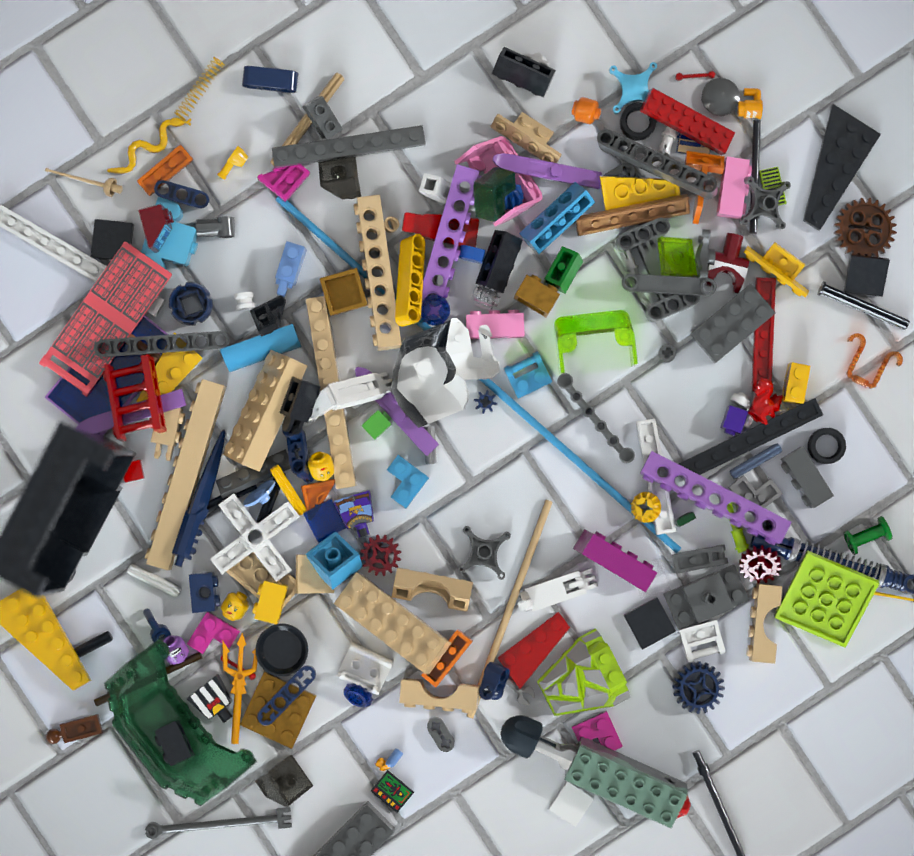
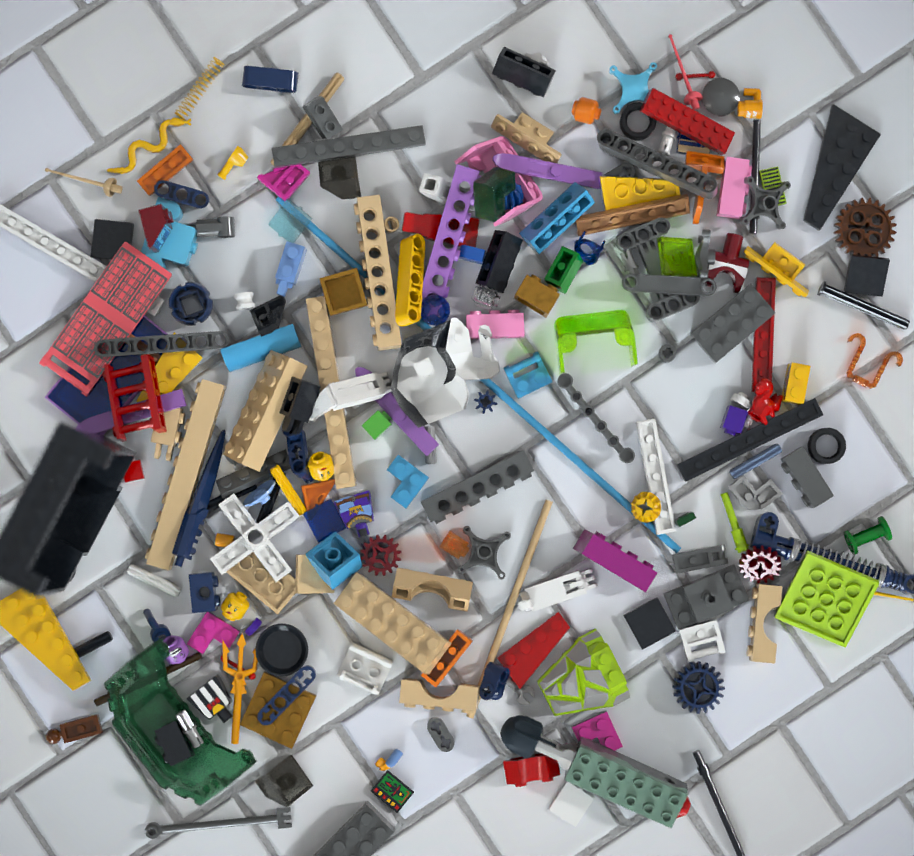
(189, 729): none -> light grey axle
(223, 540): none -> light orange hinge
(253, 626): none -> dark purple tile
(270, 601): yellow brick -> none
(290, 221): none -> clear light blue piece
(363, 698): clear blue gear -> none
(455, 545): none -> clear orange slope
(519, 460): none -> dark grey brick
(523, 770): none -> red brick
(589, 259): none -> clear blue piece
(693, 96): none -> coral sword
(779, 525): medium lavender brick -> none

